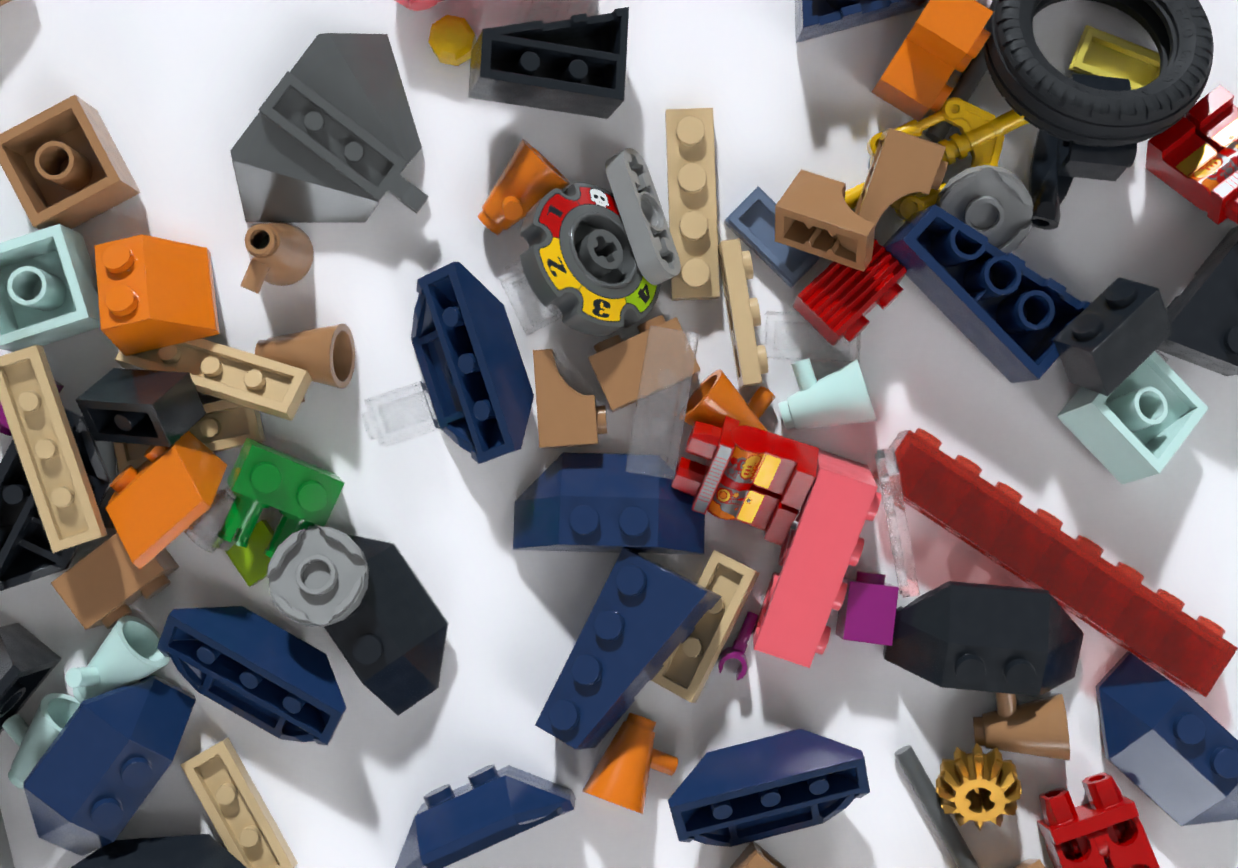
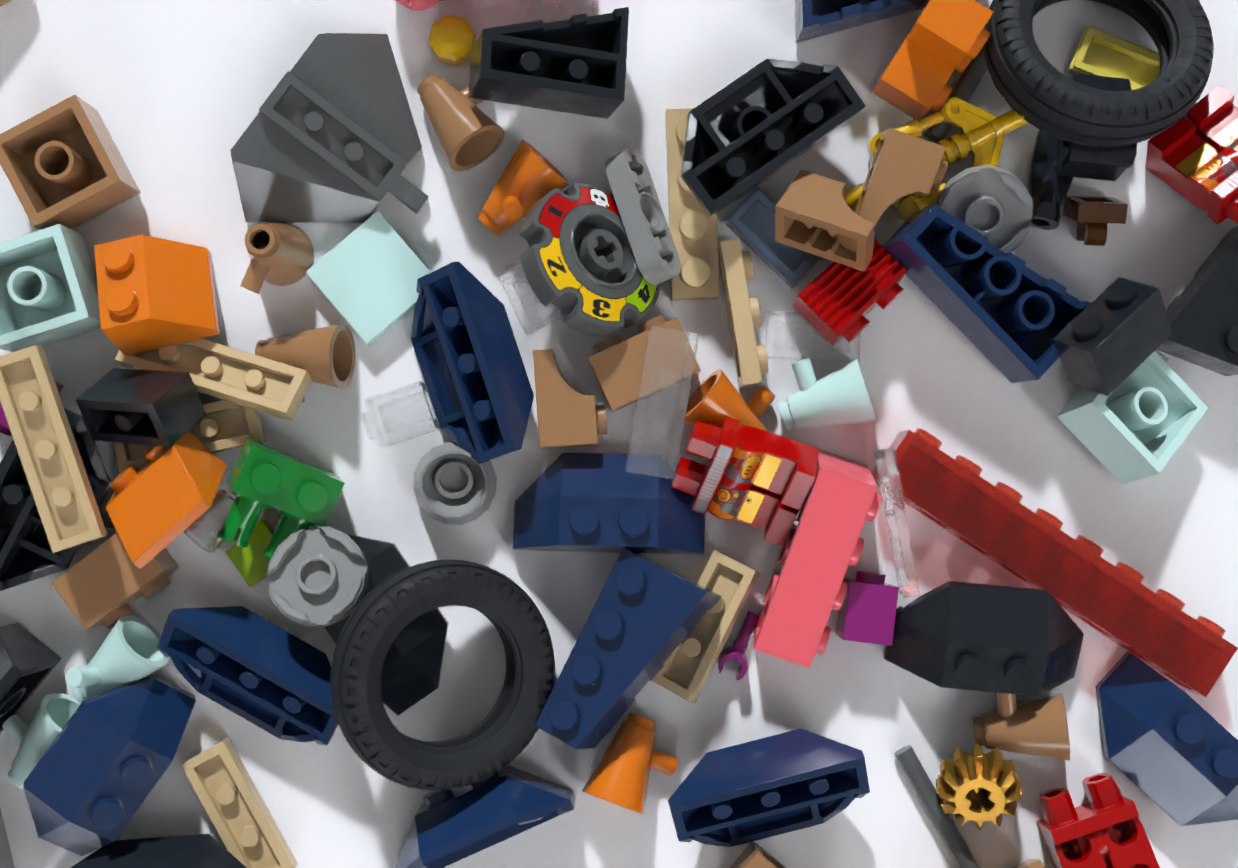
(365, 643): none -> black tyre
(370, 277): none -> light aqua tile
(441, 481): none -> light grey hat
(460, 126): none -> medium nougat piece
(761, 127): none -> black wedge
(1093, 216): none -> reddish brown tile

